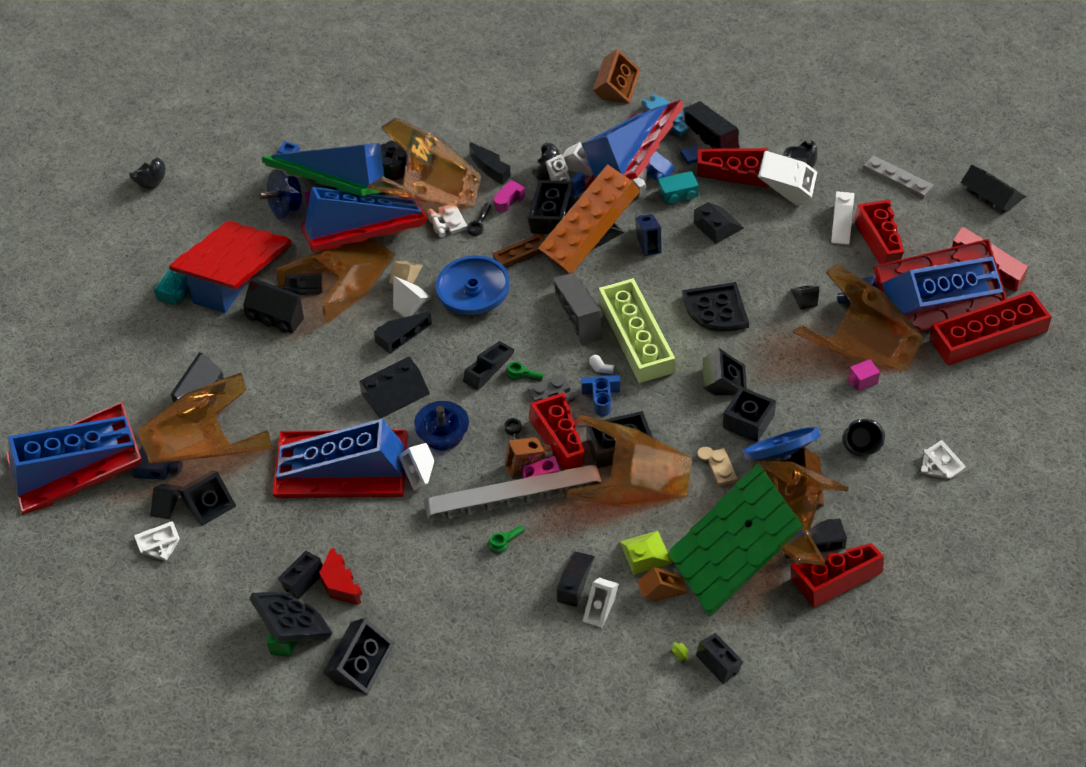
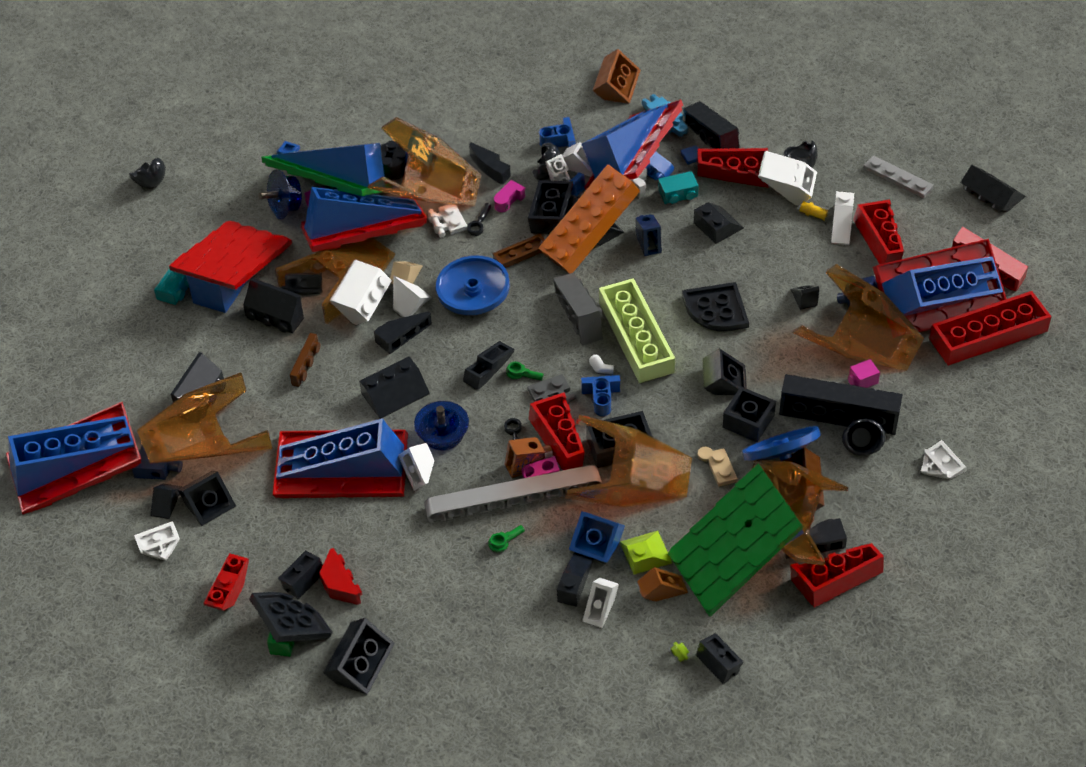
(228, 583): none -> red slope
(305, 360): none -> reddish brown plate
(360, 292): none -> white slope
(558, 135): none -> blue tile
(596, 536): none -> blue slope
(811, 209): none -> yellow pin
(838, 403): none -> black brick

